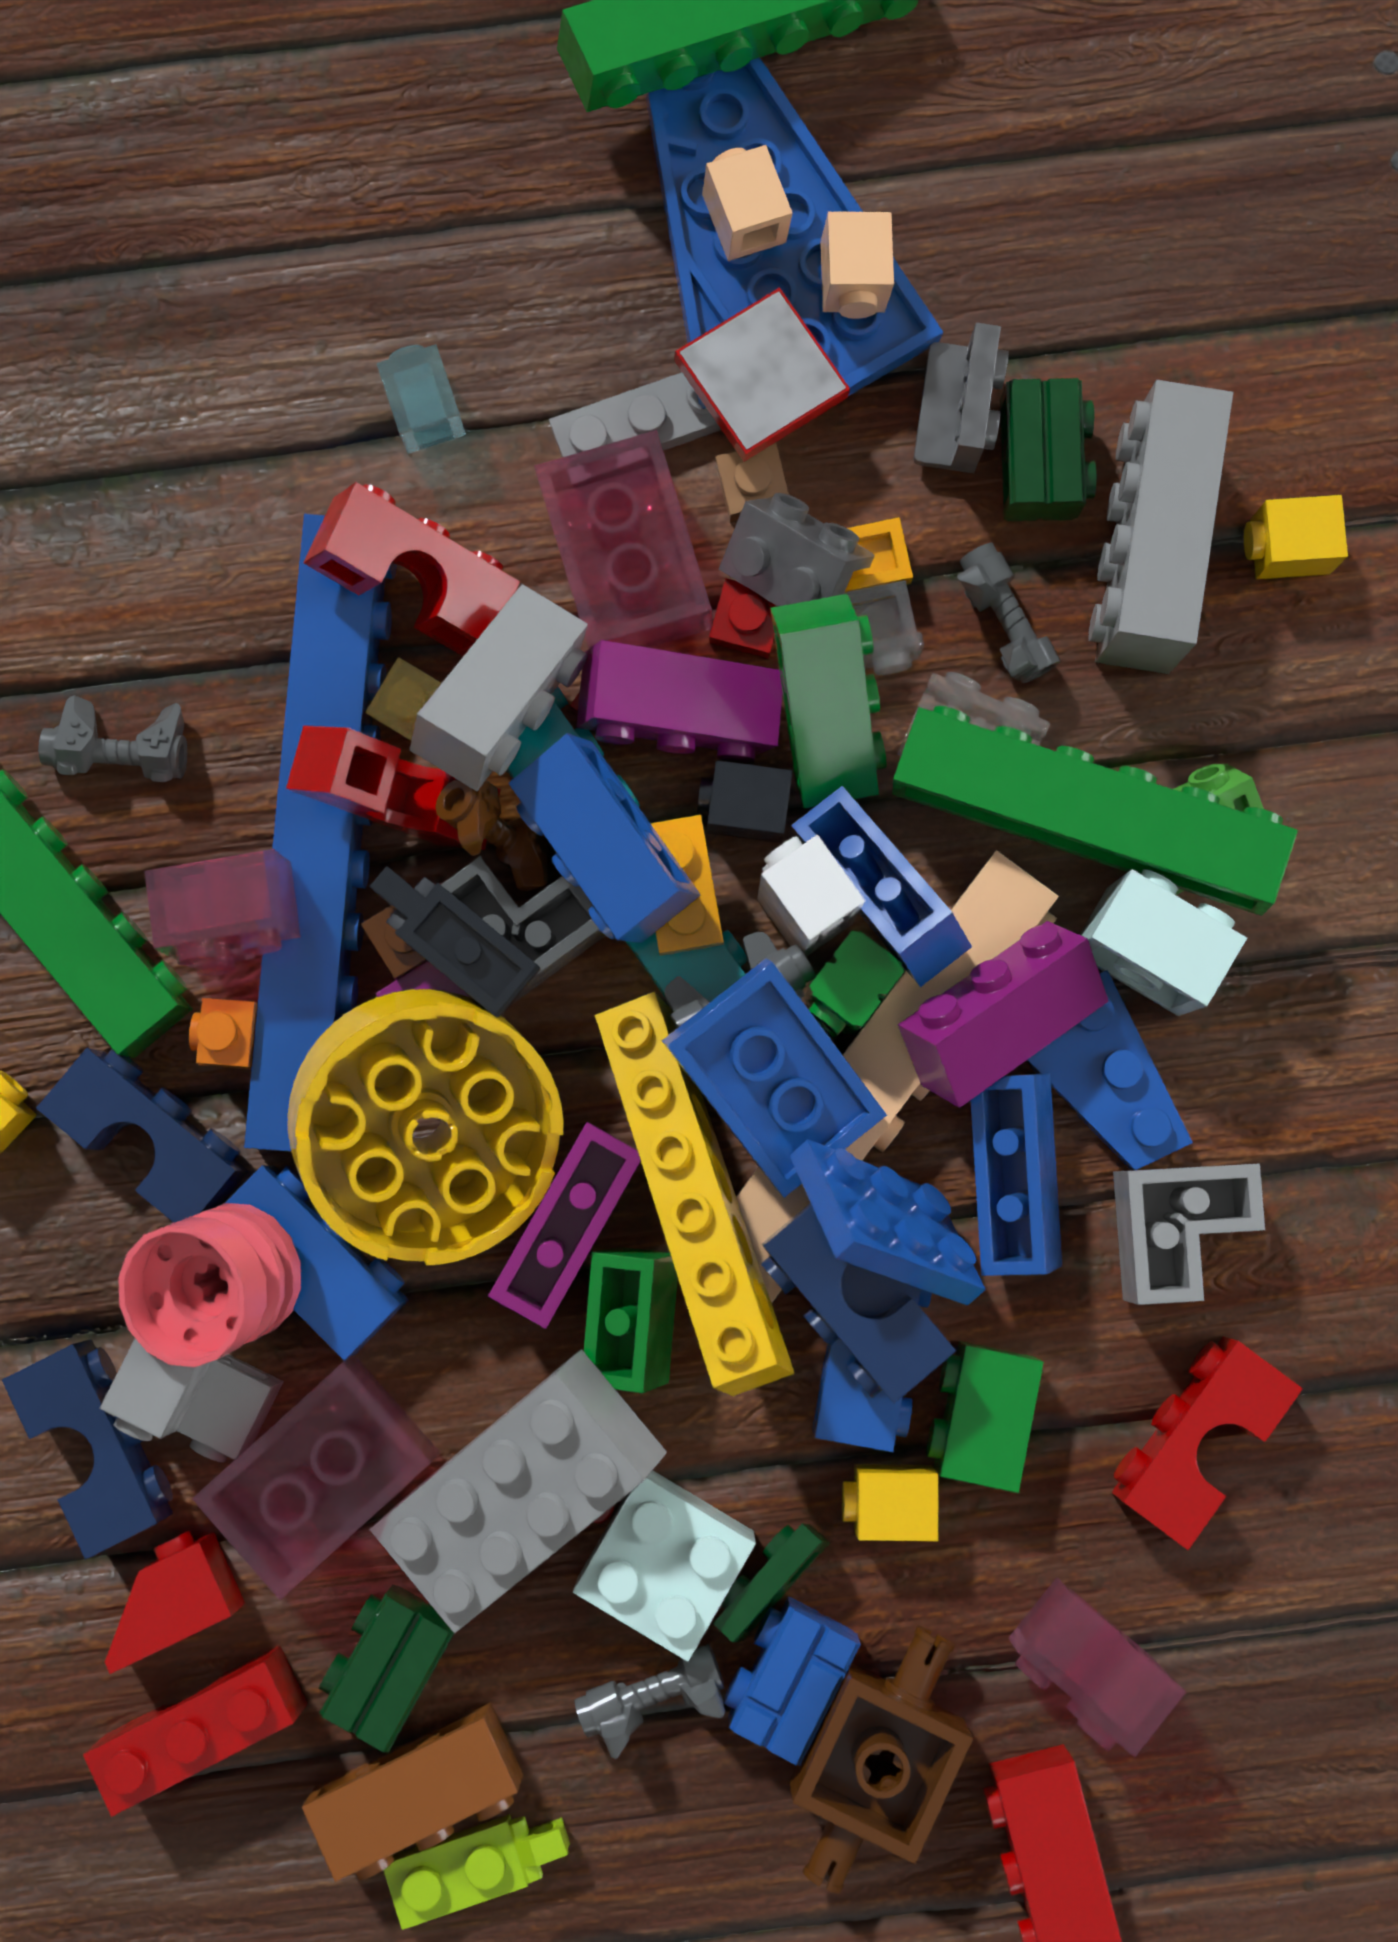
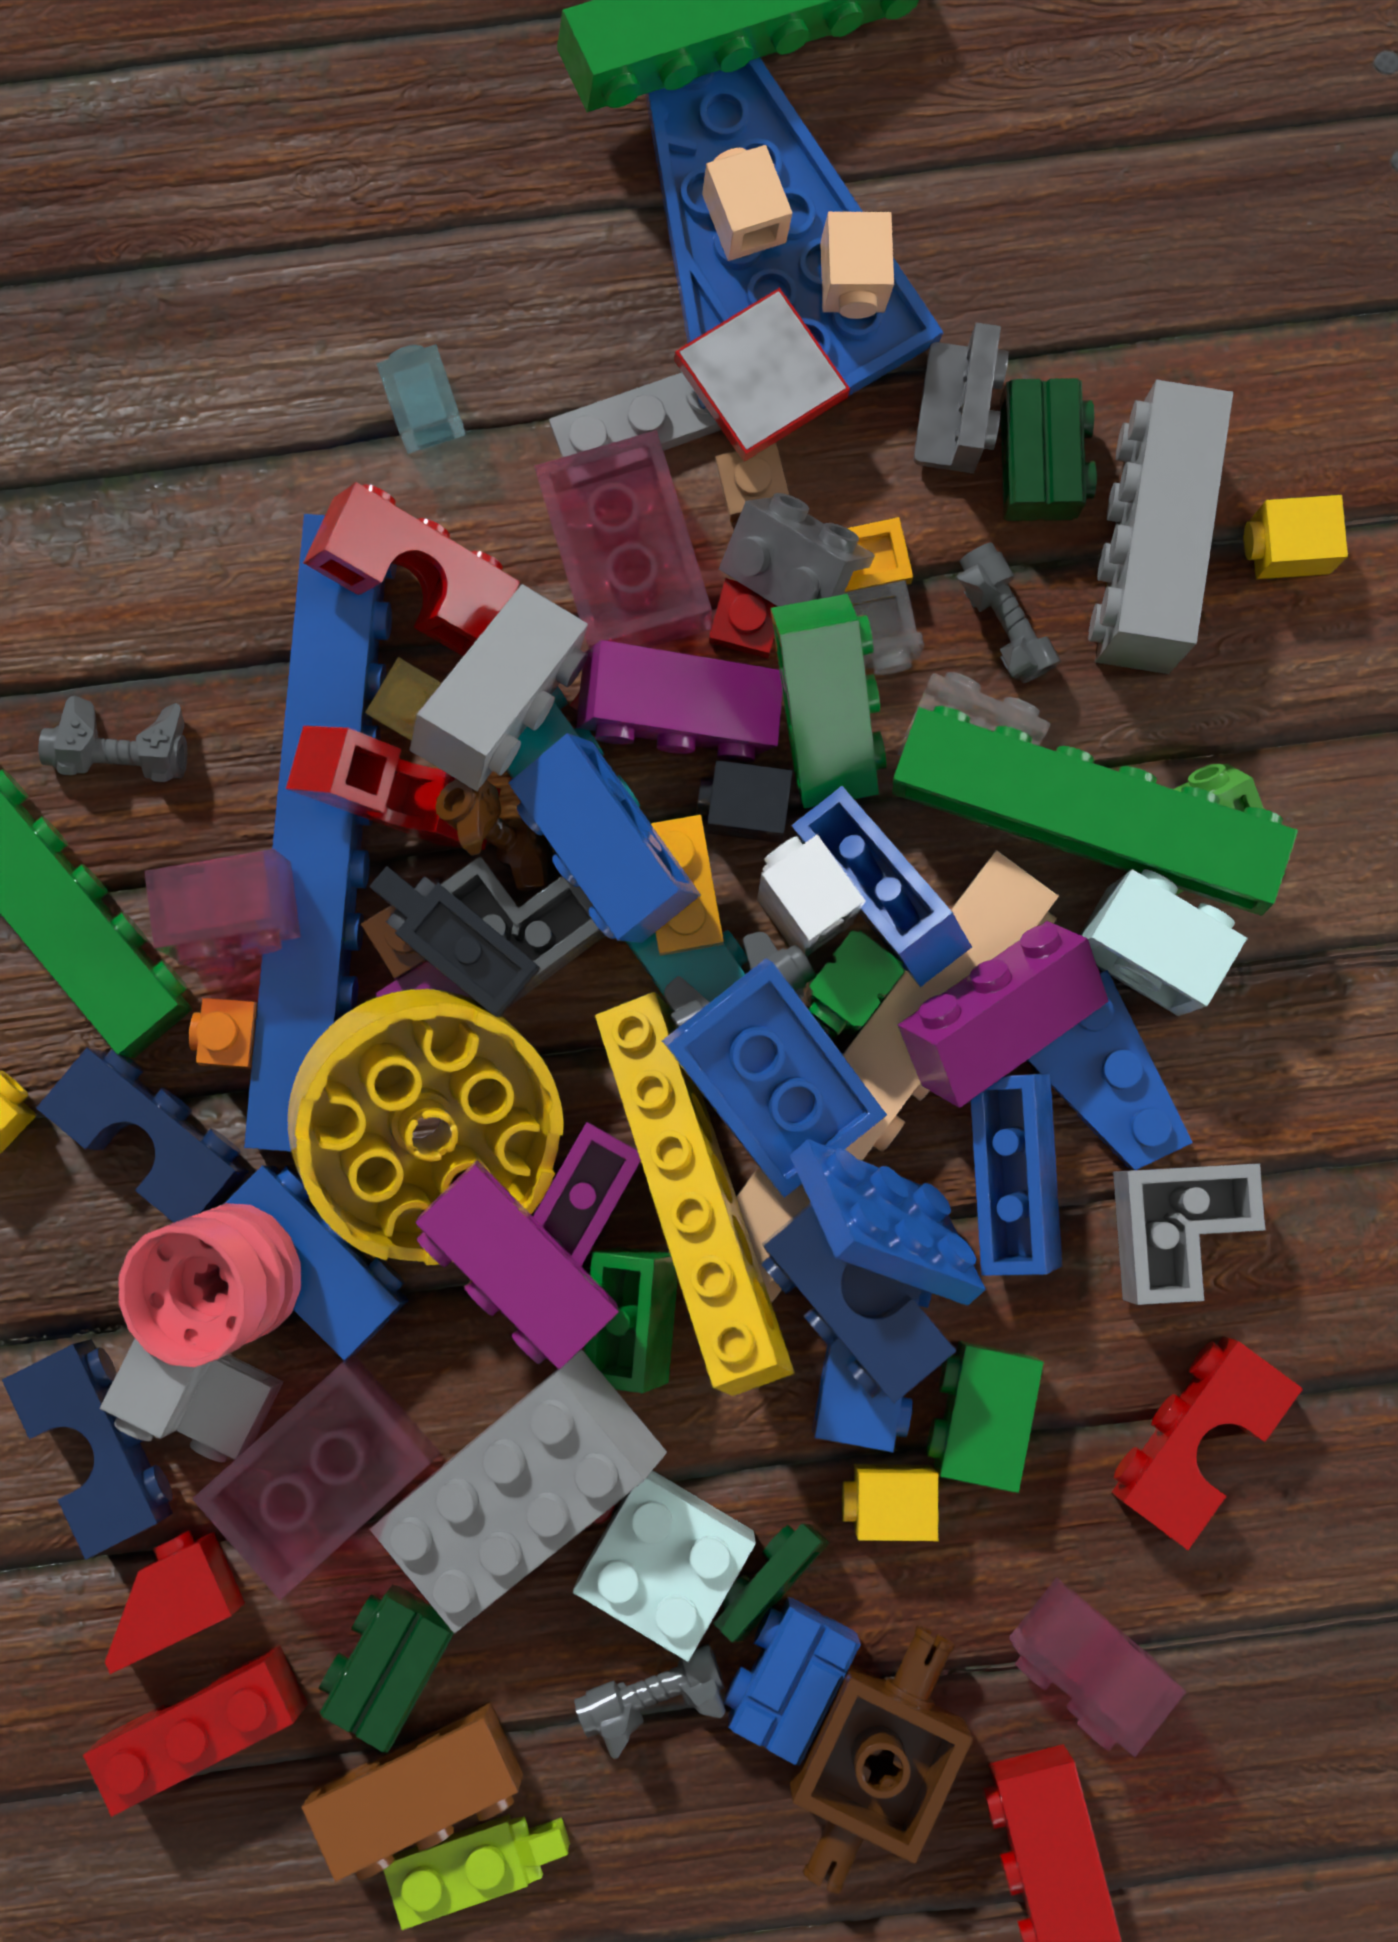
(515, 1267): none -> magenta brick

